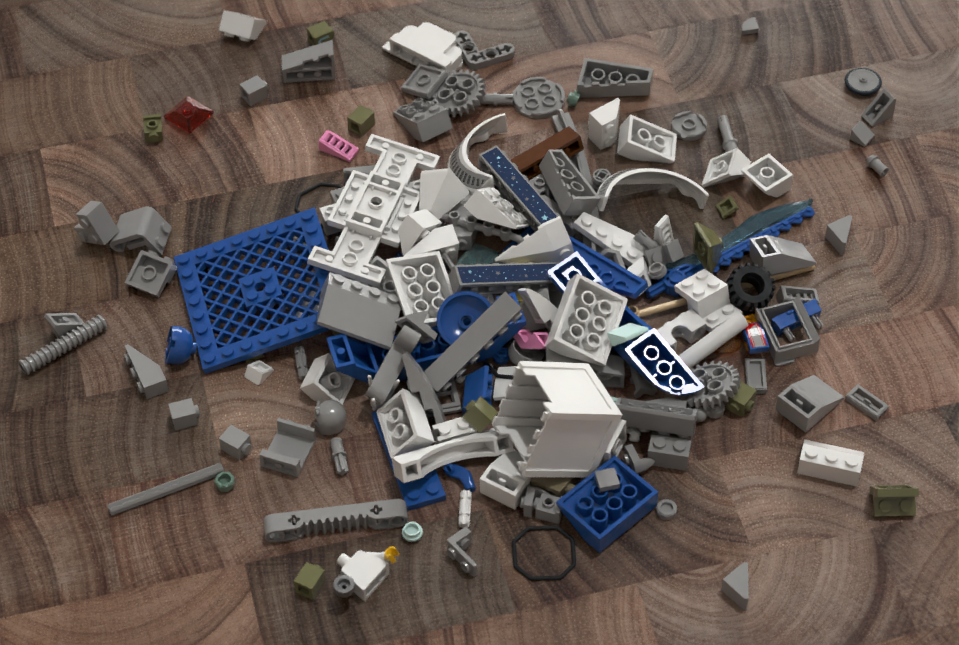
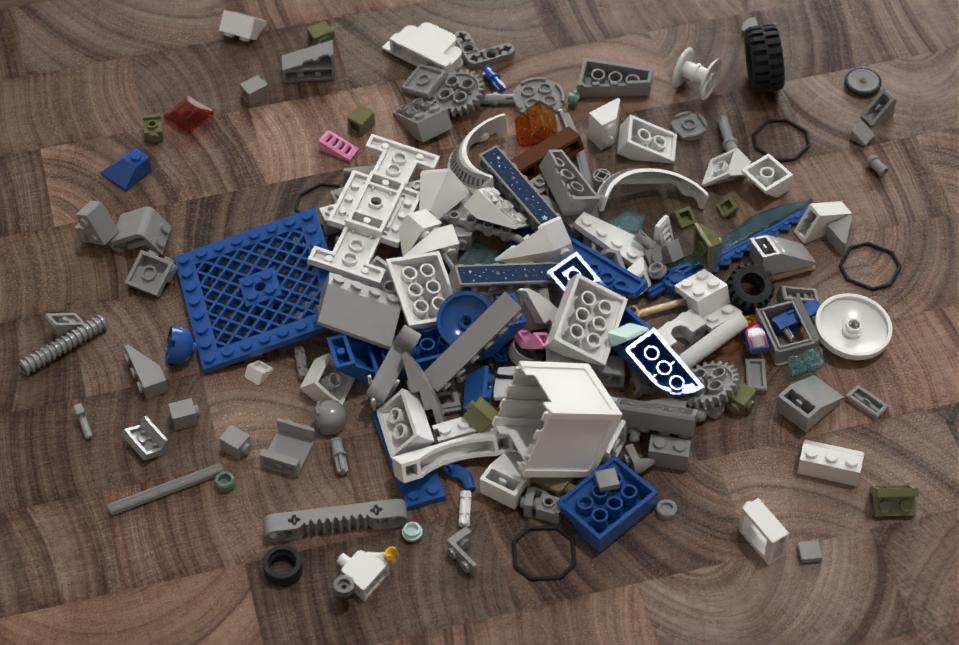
(80, 413): none -> light grey bar
(128, 169): none -> blue slope
(146, 439): none -> light grey bracket
(287, 578): none -> black tyre
(310, 580): olive brick -> none
(416, 322): light grey slope -> none
(493, 79): none -> blue axle
(536, 124): none -> clear orange slope
(628, 221): none -> clear light blue slope
(684, 217): none -> olive slope
(696, 73): none -> white piece
(736, 585): light grey slope -> none
(763, 531): none -> white window
(764, 58): none -> black tyre
(793, 124): none -> black piece
(807, 361): none -> clear light blue hips
(809, 551): none -> light grey tile
(817, 217): none -> white slope
(853, 326): none -> white dish
(862, 284): none -> black piece

